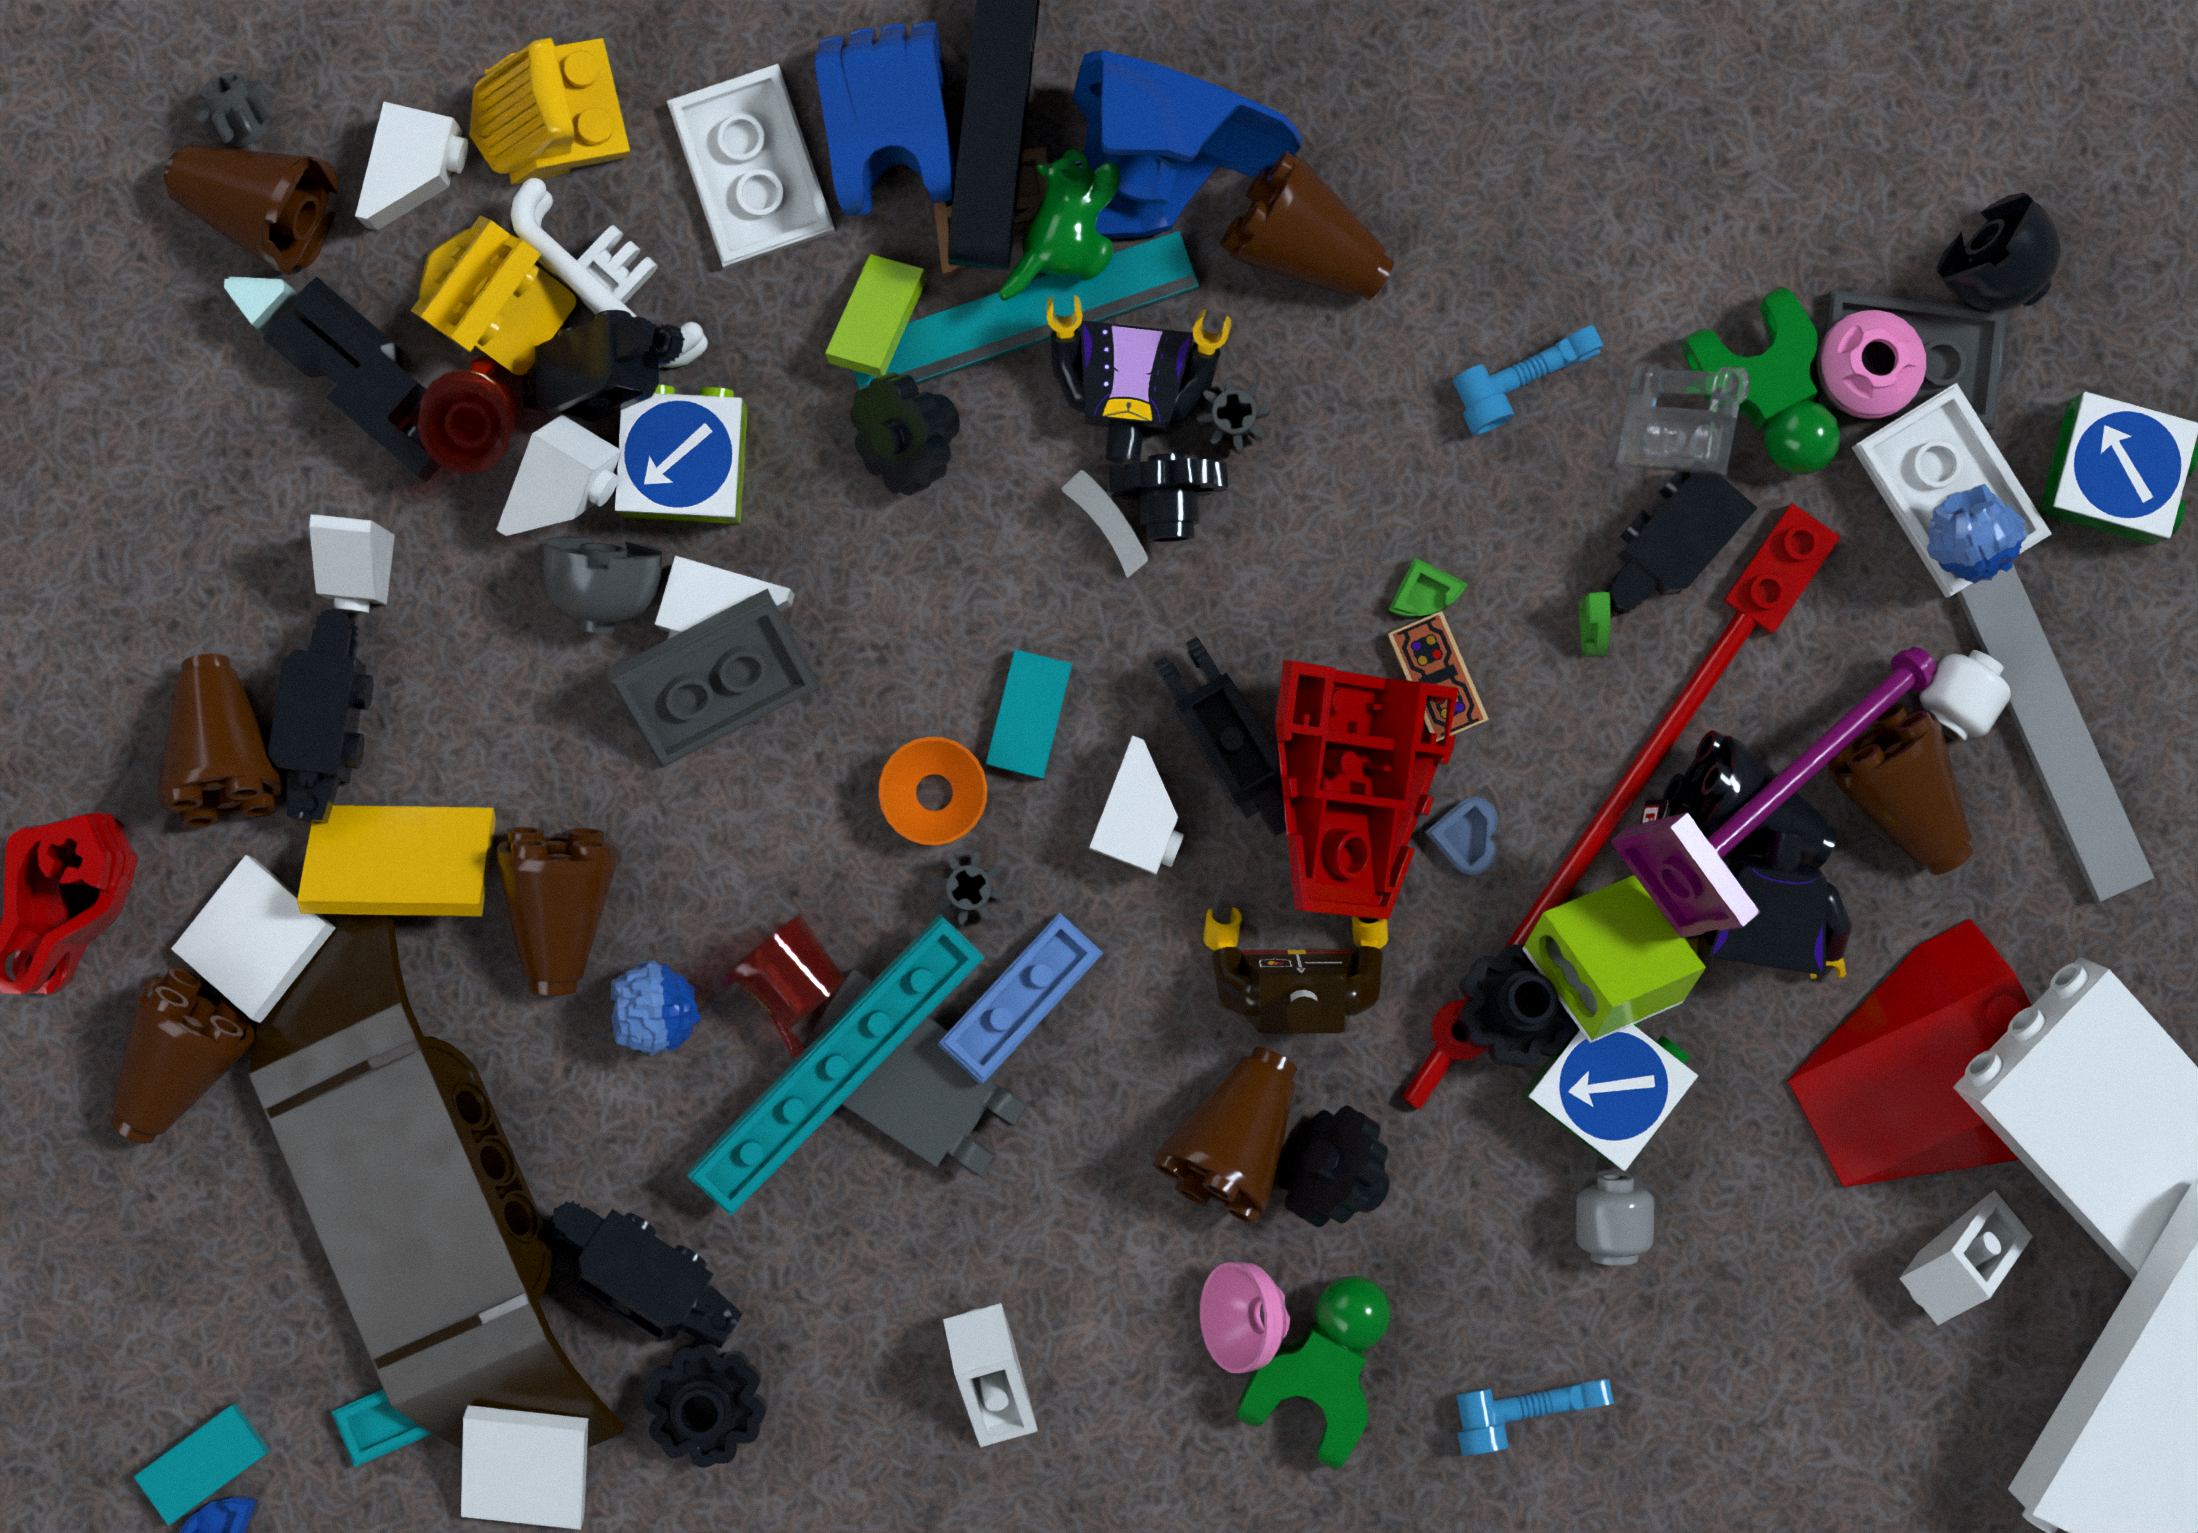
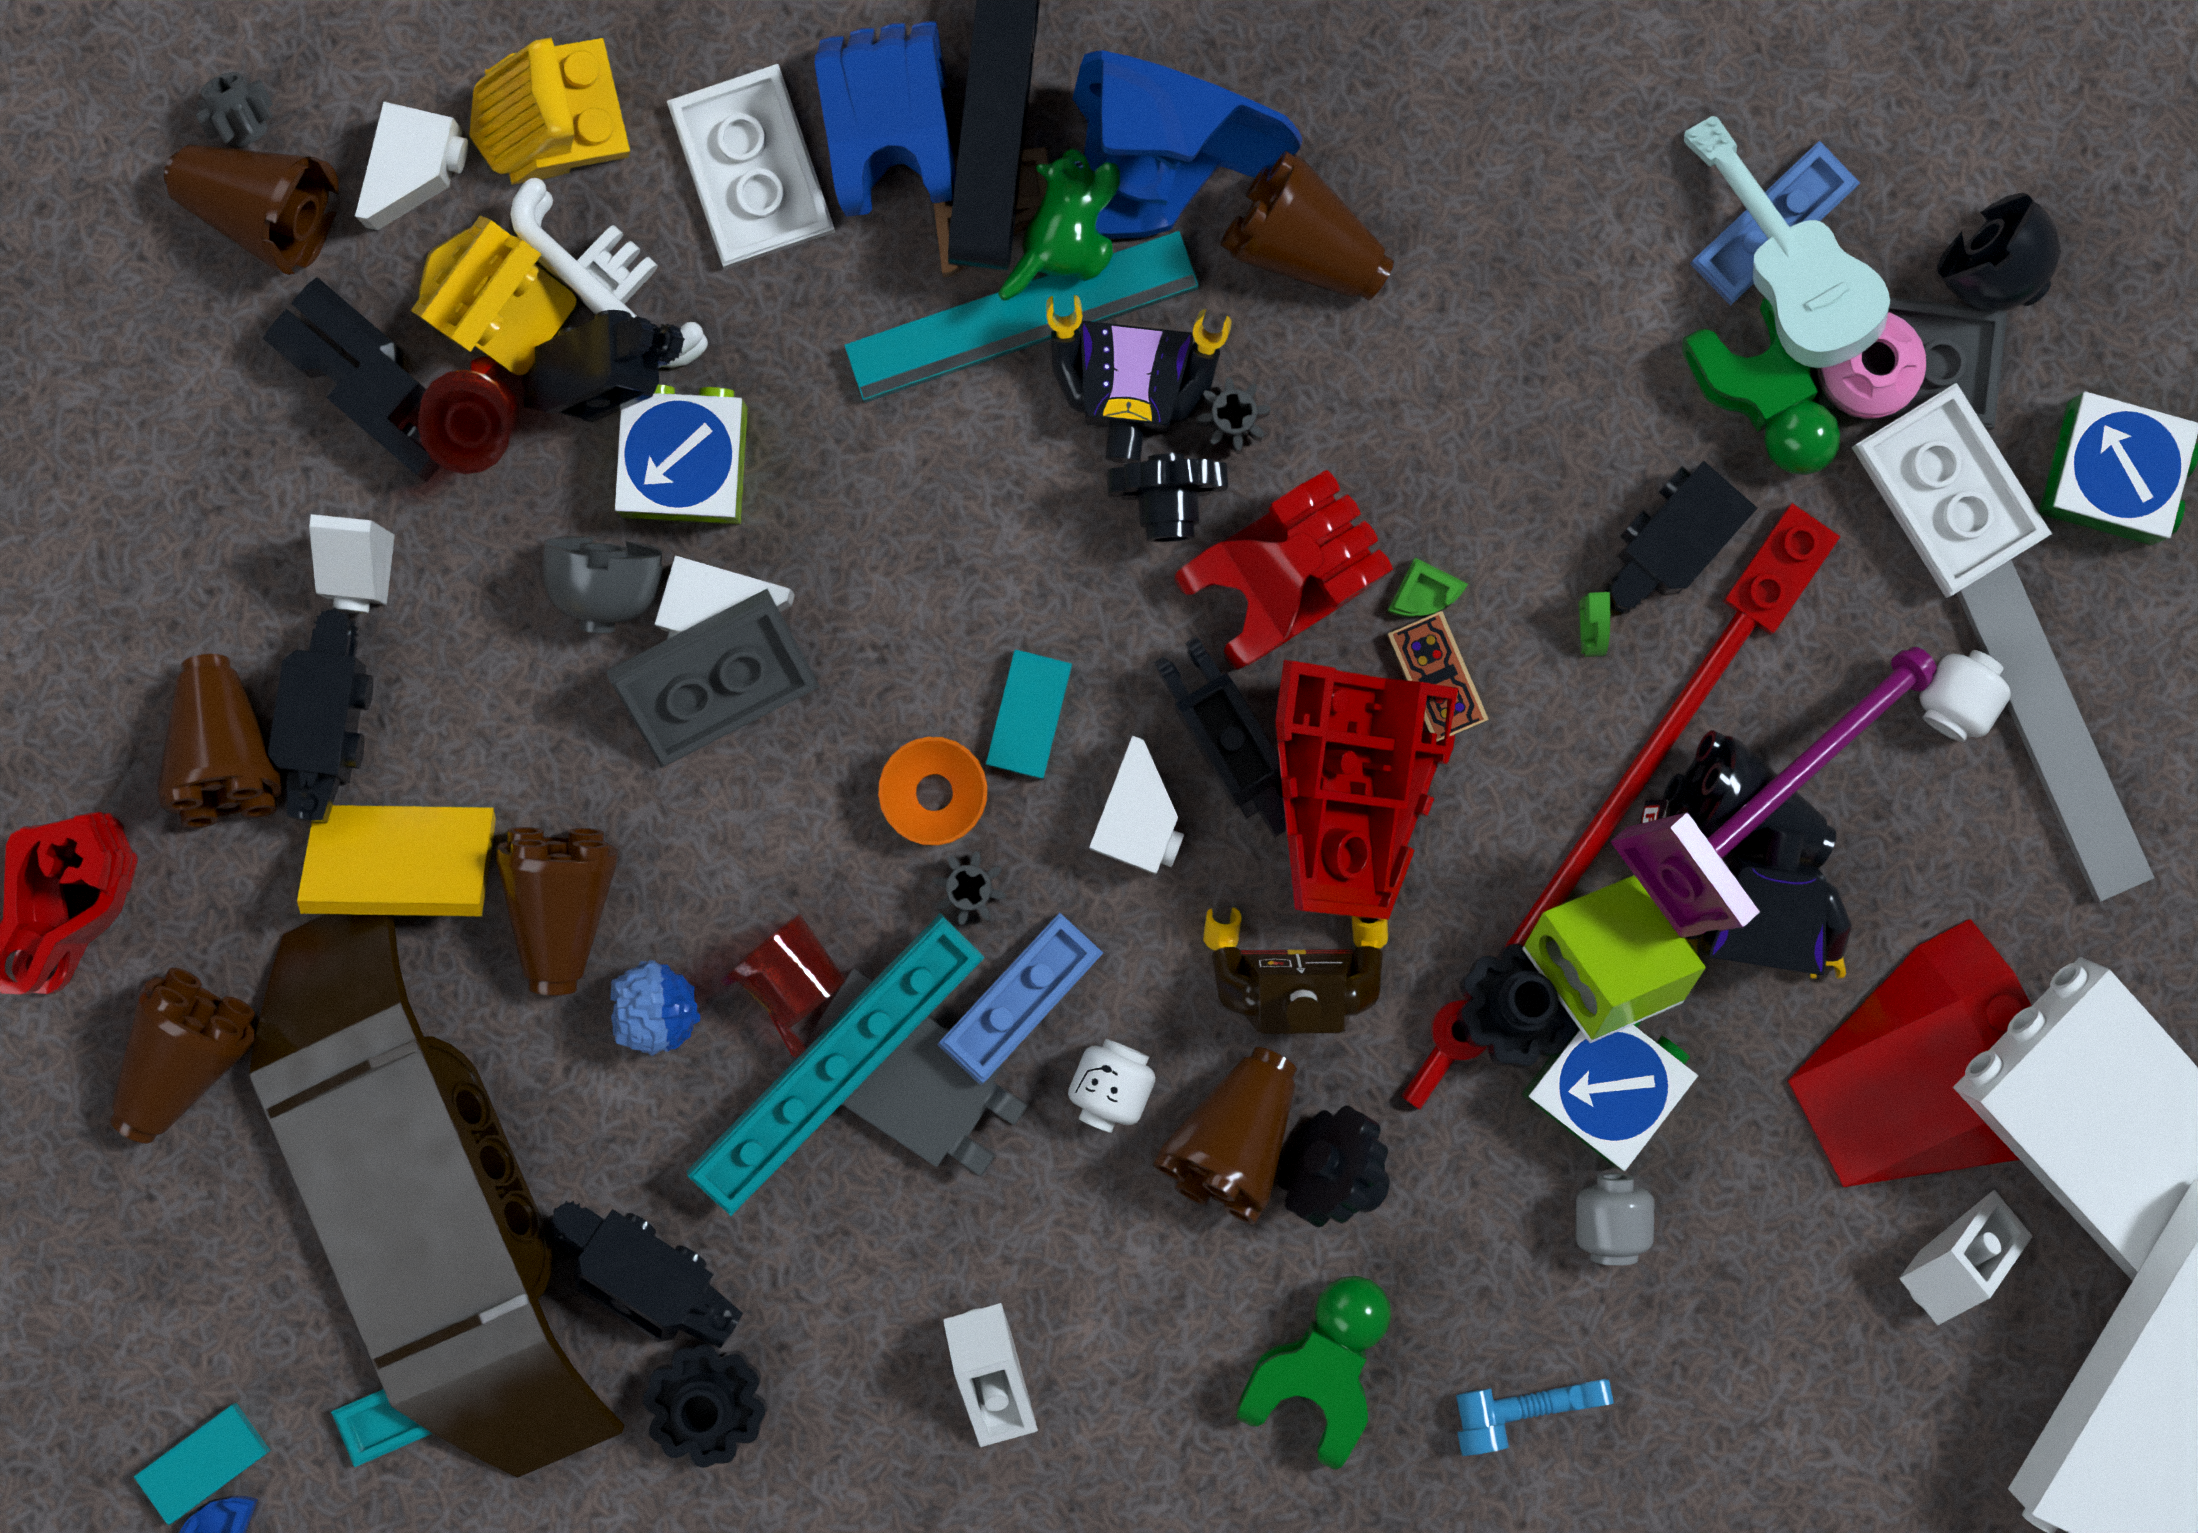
(252, 939): white tile -> none
(260, 299): light aqua slope -> none
(524, 1467): white tile -> none
(559, 477): white slope -> none
(876, 316): lime tile -> none
(904, 432): black plant -> none
(1109, 518): white sticker -> none
(1111, 1085): none -> white head
(1233, 1320): bright pink piece -> none
(1290, 566): none -> red piece
(1465, 835): sand blue tile -> none
(1485, 394): dark azure brick -> none
(1678, 436): clear plate -> none
(1800, 195): none -> medium blue tile
(1821, 297): none -> light aqua piece
(1907, 787): reddish brown cone -> none
(1975, 534): medium blue piece -> none

